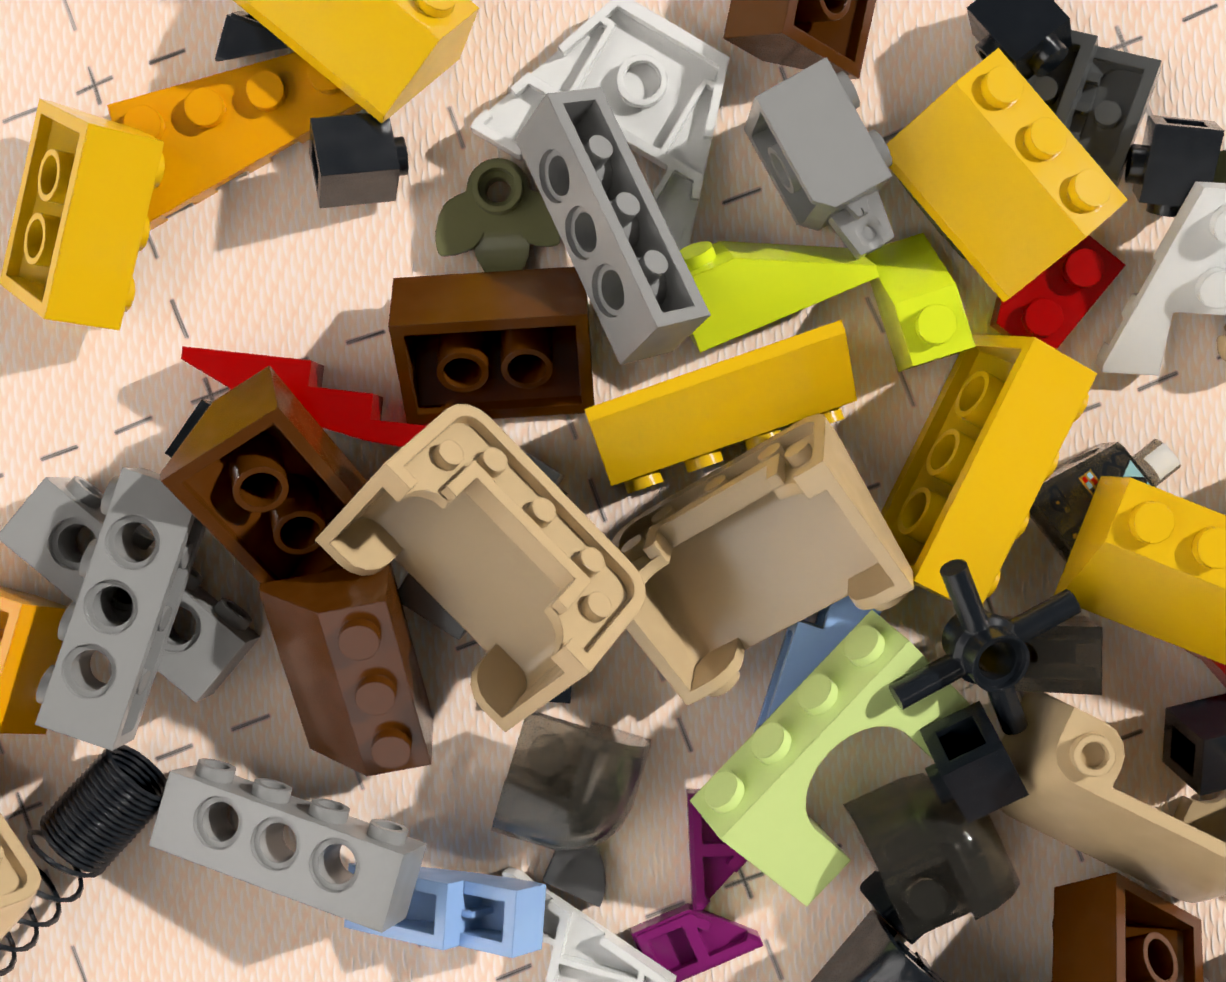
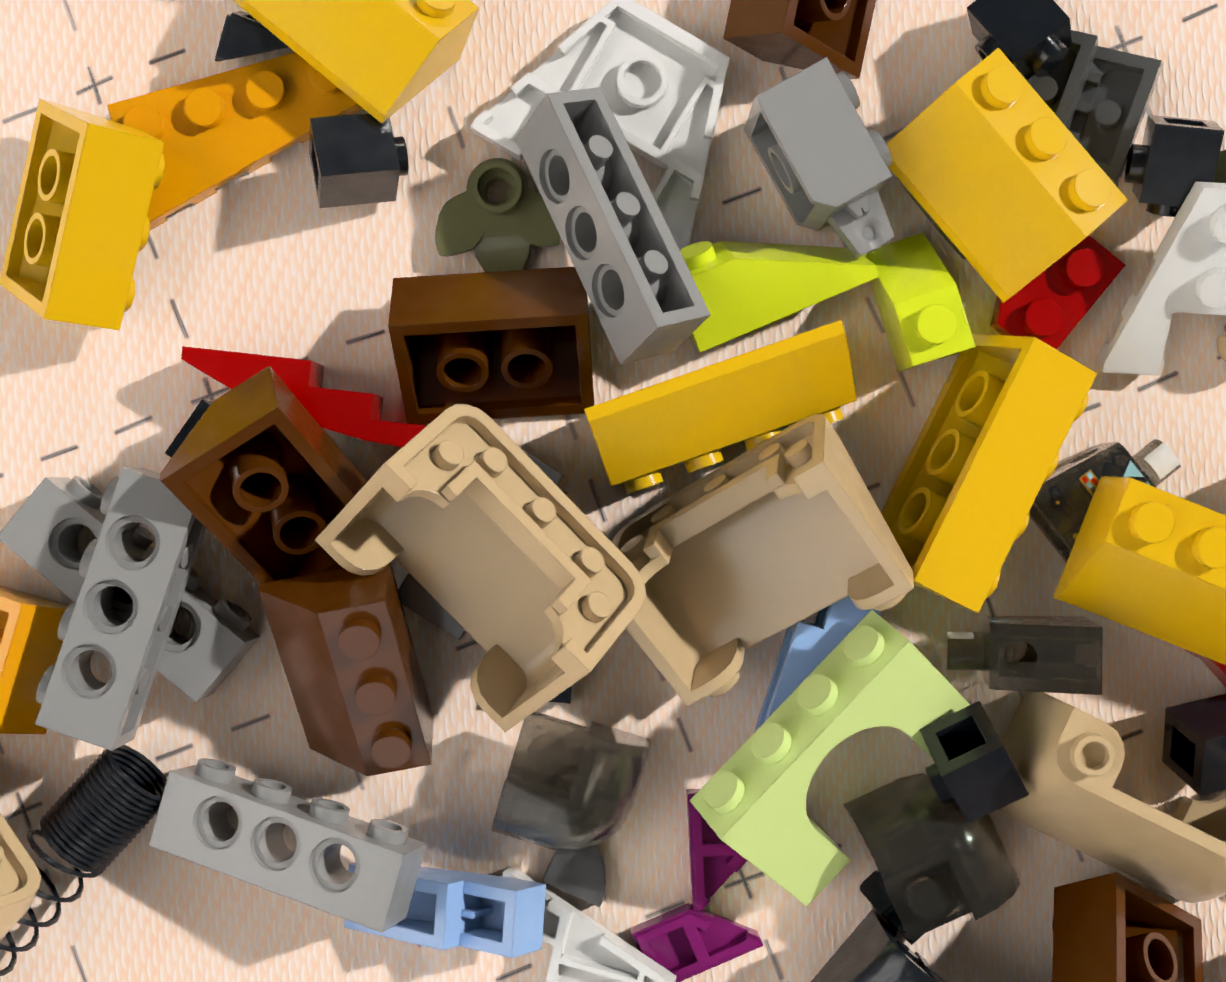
(984, 648): black bar -> none

